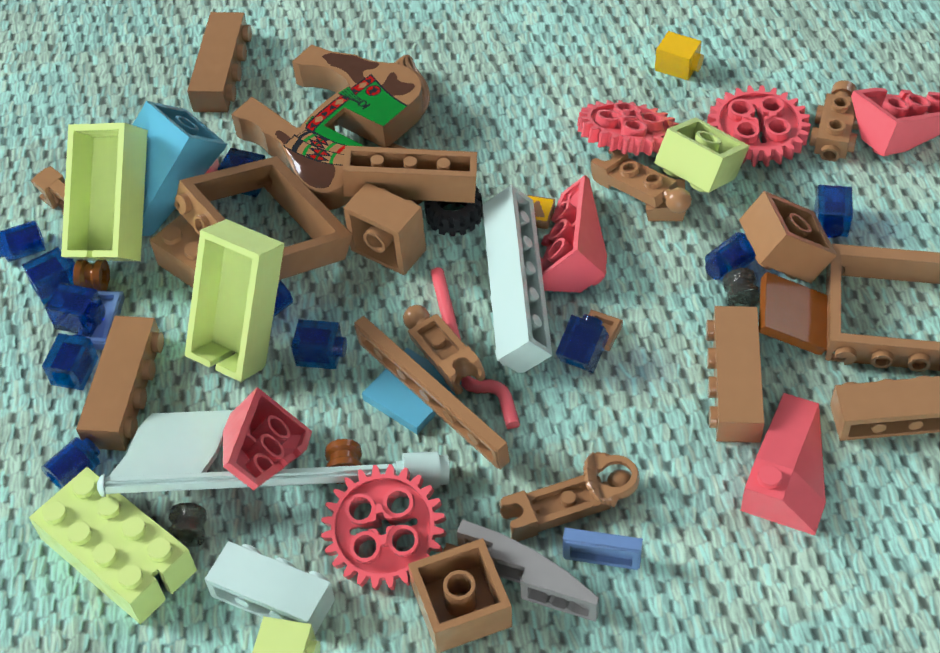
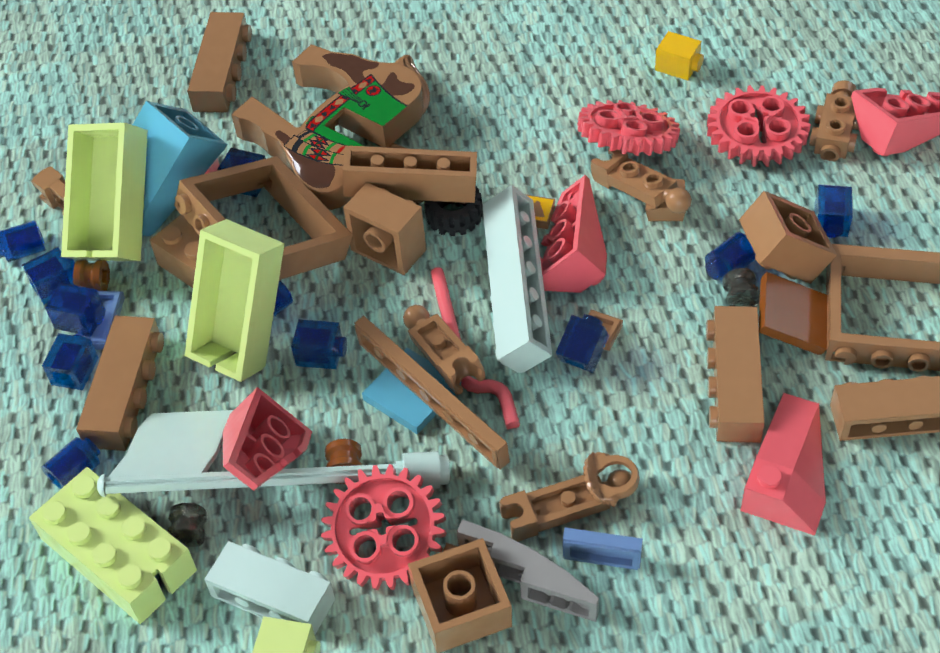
(701, 155): yellowish green brick -> none

